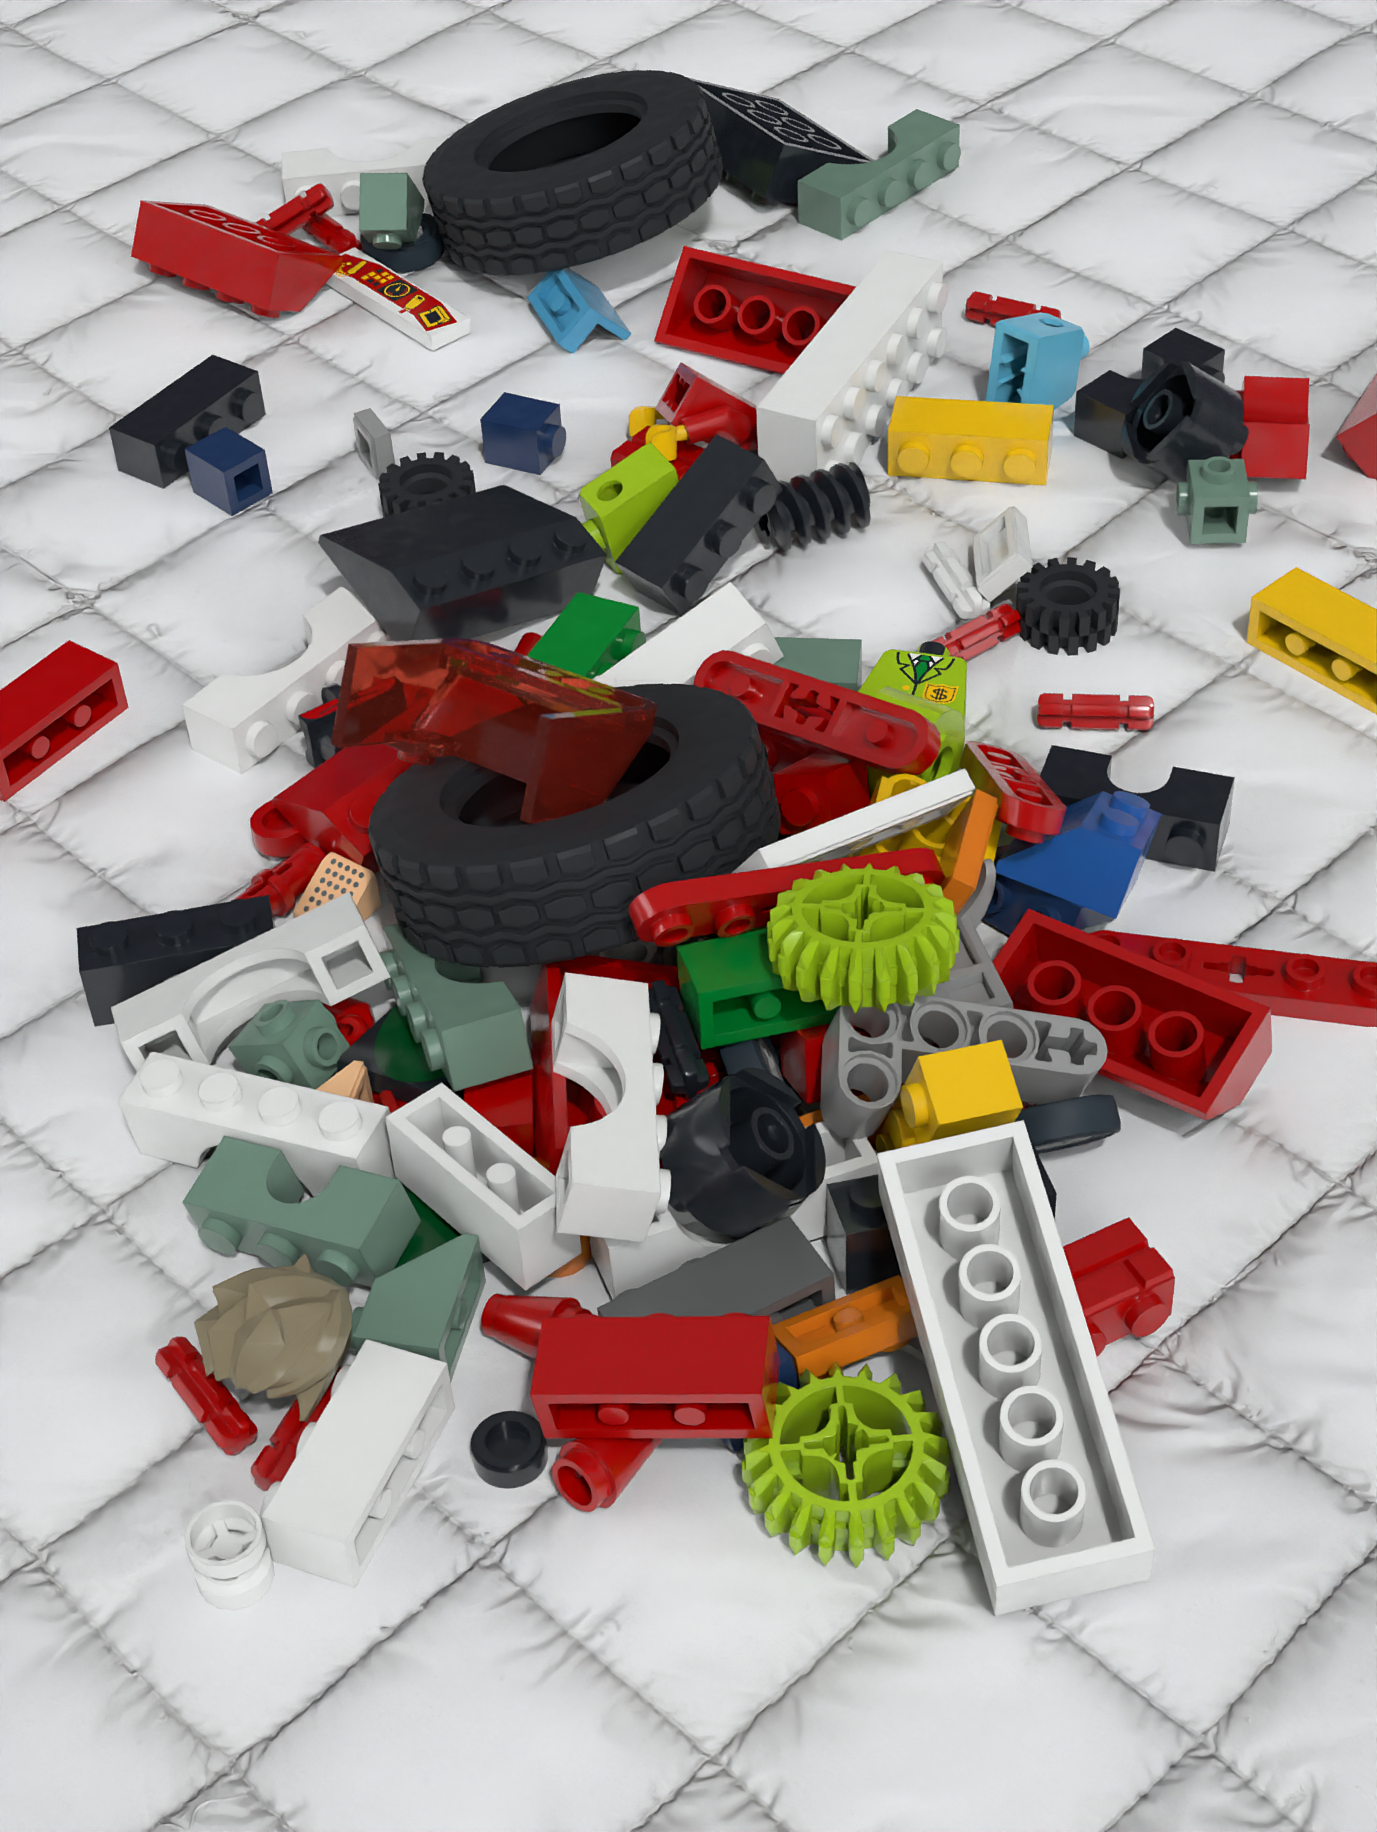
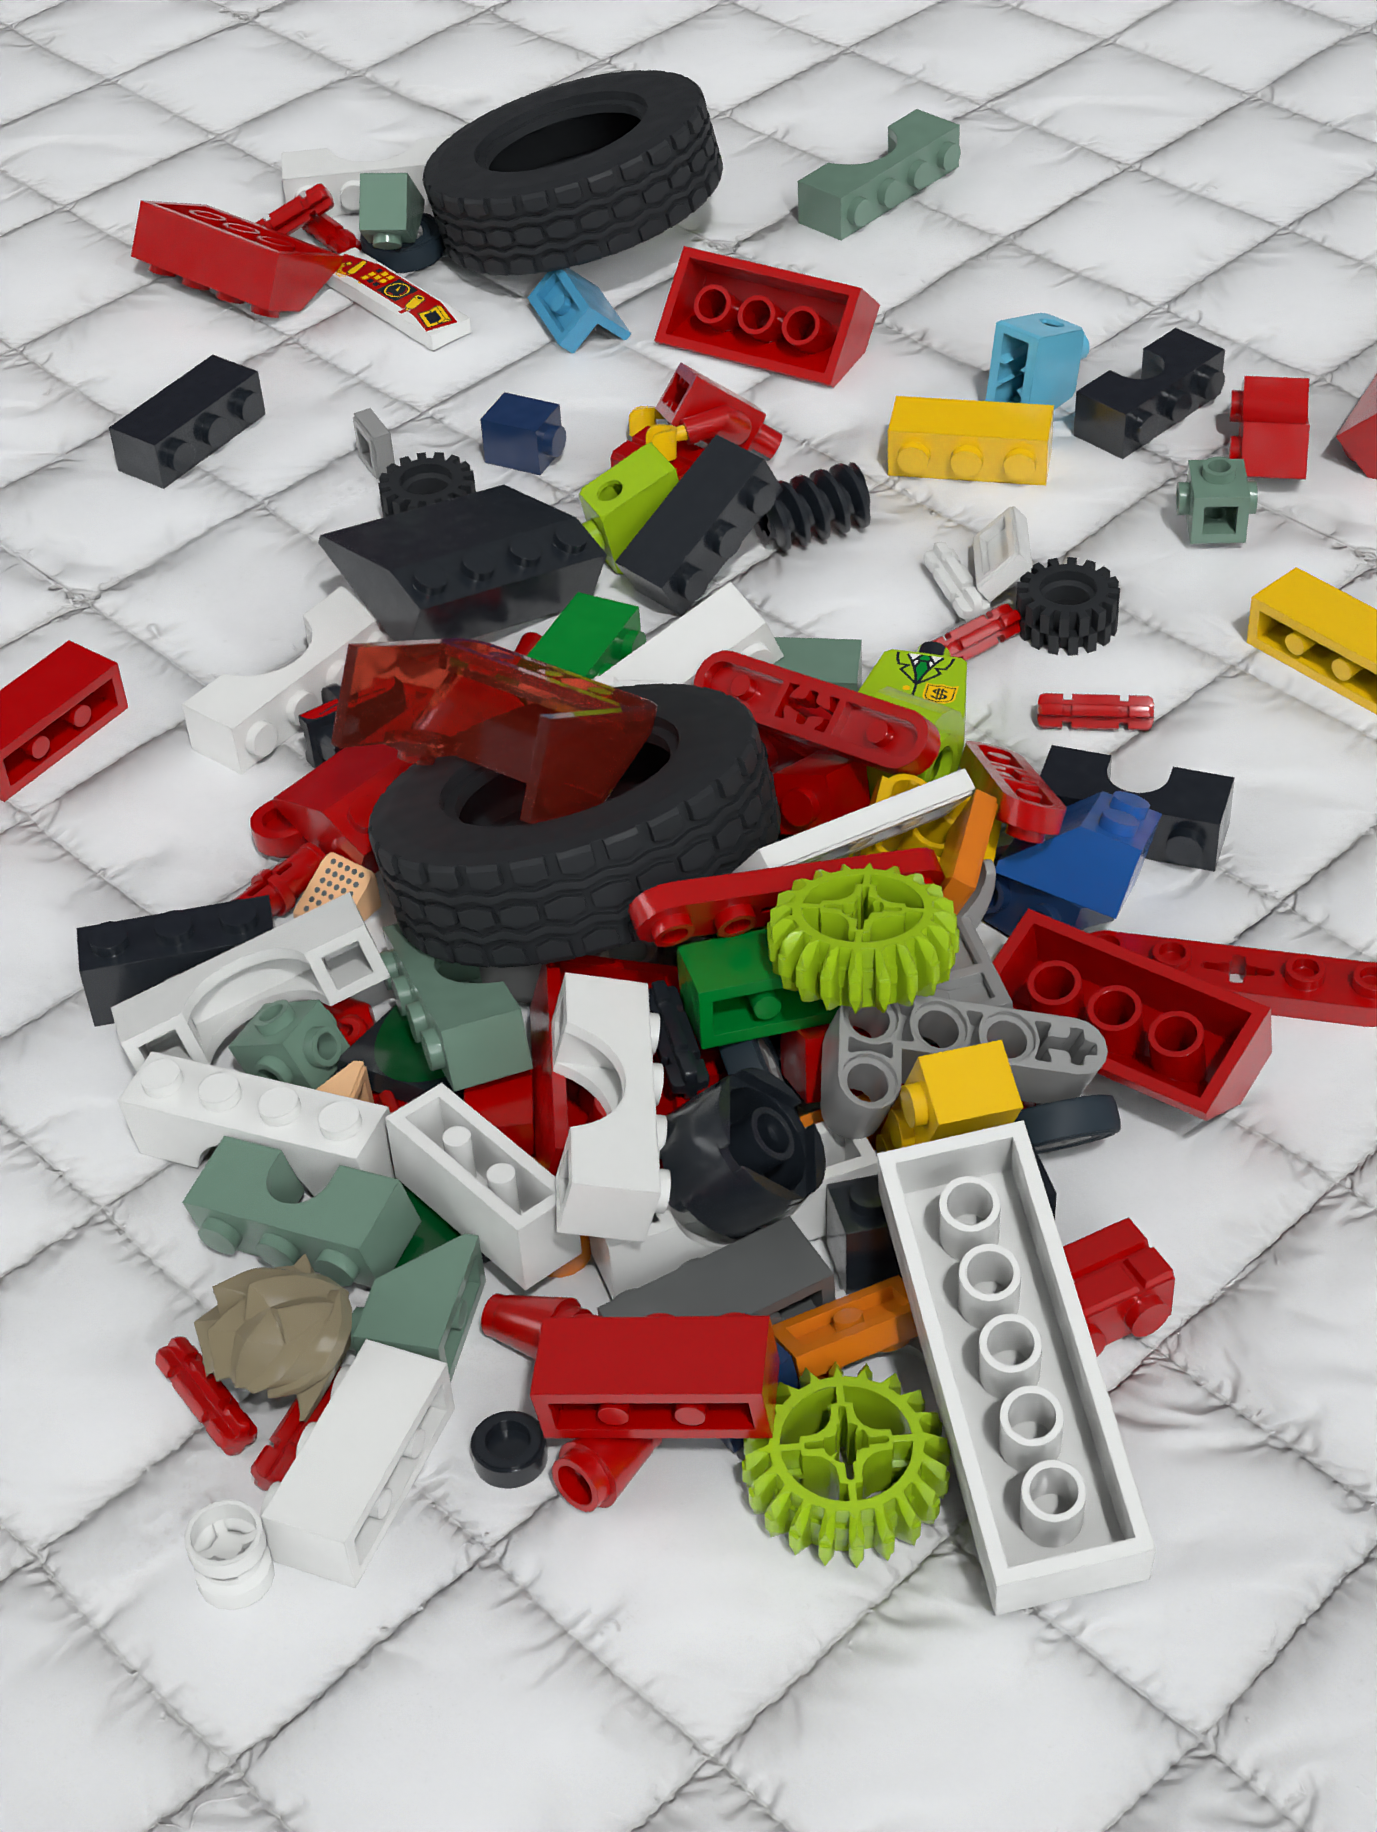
(228, 471): dark blue brick -> none
(770, 143): black slope -> none
(854, 369): white brick -> none
(982, 307): red axle -> none
(1183, 418): black brick -> none

